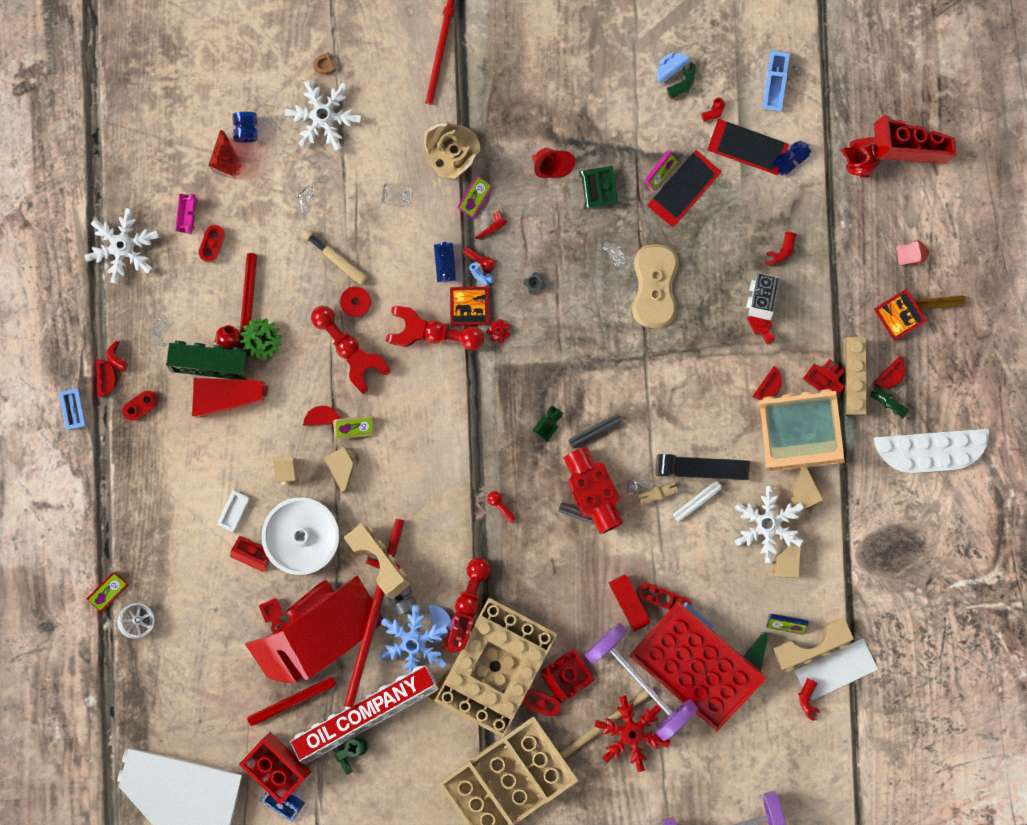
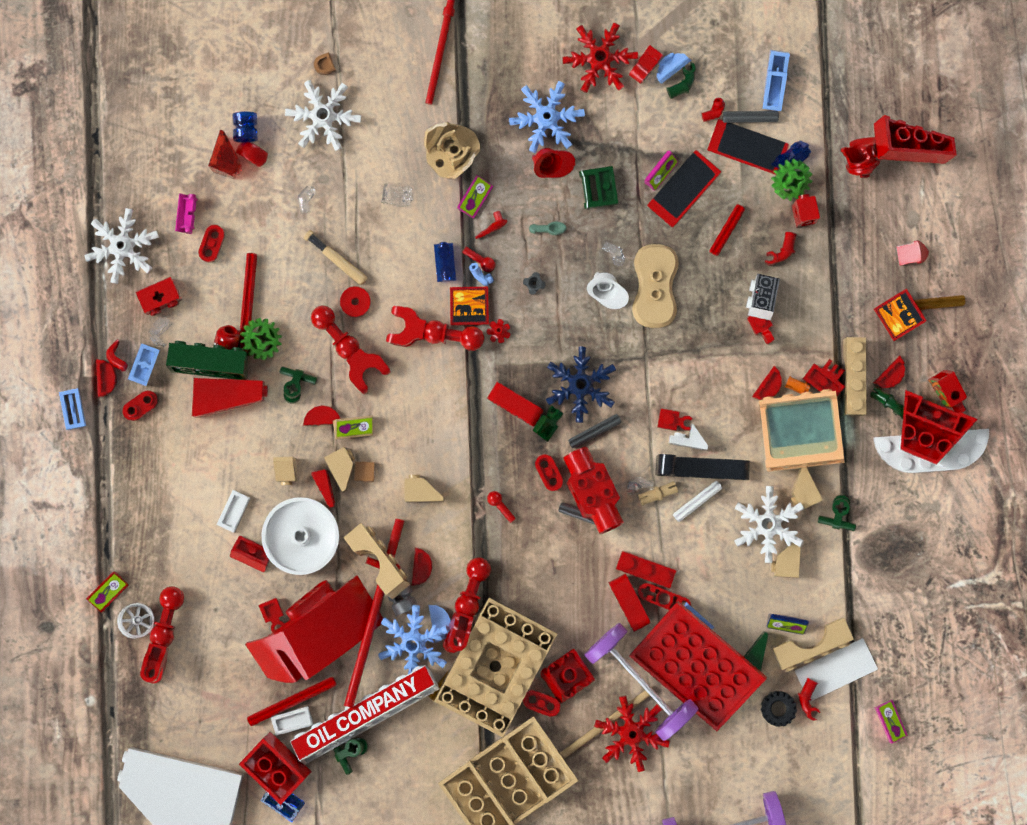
(143, 364): none -> light blue hinge
(148, 296): none -> red brick
(161, 636): none -> red piece
(252, 153): none -> red hair
(292, 721): none -> white tile
(294, 385): none -> dark green piece
(323, 482): none -> red slope
(364, 471): none -> medium nougat tile
(419, 490): none -> tan slope
(422, 567): none -> red tile
(515, 404): none -> red beam
(543, 123): none -> light blue piece
(549, 472): none -> red plate
(553, 228): none -> sand green piece
(581, 376): none -> dark blue piece
(603, 51): none -> red piece
(607, 291): none -> white piece
(646, 64): none -> red leg
(646, 569): none -> red plate
(670, 420): none -> red plate
(694, 441): none -> white slope
(727, 230): none -> red axle
(750, 116): none -> dark grey axle
(778, 720): none -> black tyre
(791, 179): none -> bright green gear
(797, 385): none -> orange pin
(805, 210): none -> red brick
(837, 522): none -> dark green piece
(891, 721): none -> slope
(931, 429): none -> red wedge
(944, 385): none -> red torso

